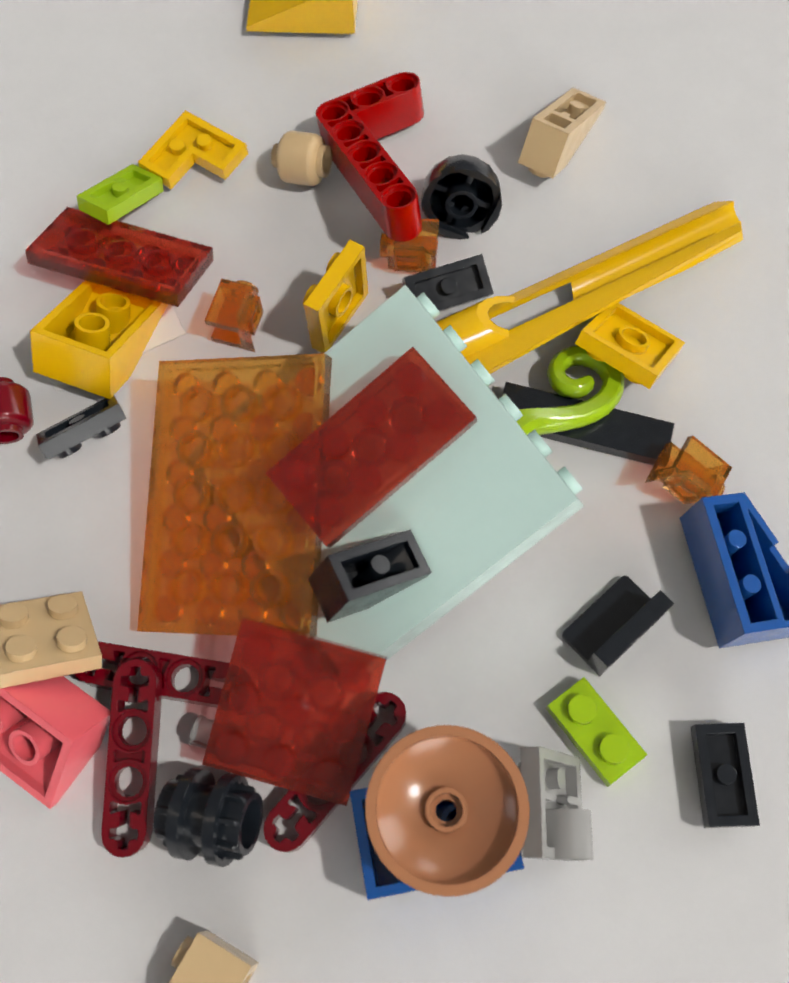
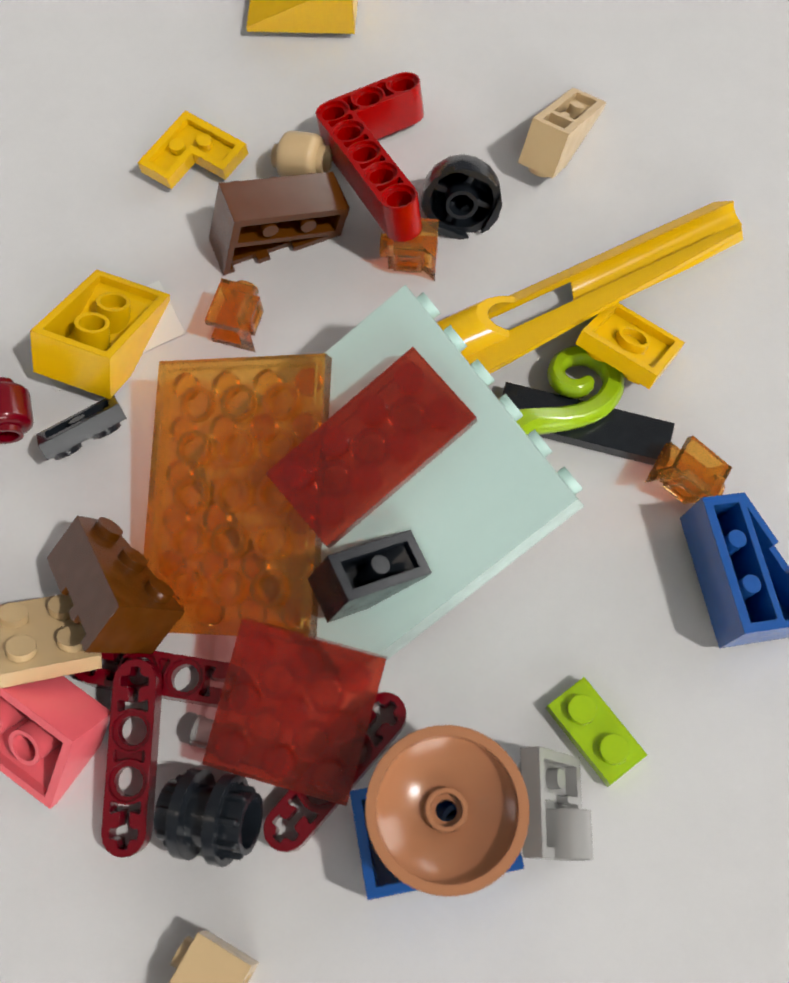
(112, 589): none -> reddish brown wedge
(120, 194): lime plate -> none
(121, 256): clear red plate -> none
(274, 214): none -> reddish brown wedge
(336, 296): yellow plate -> none
(452, 283): black plate -> none
(614, 623): black panel -> none
(724, 775): black plate -> none

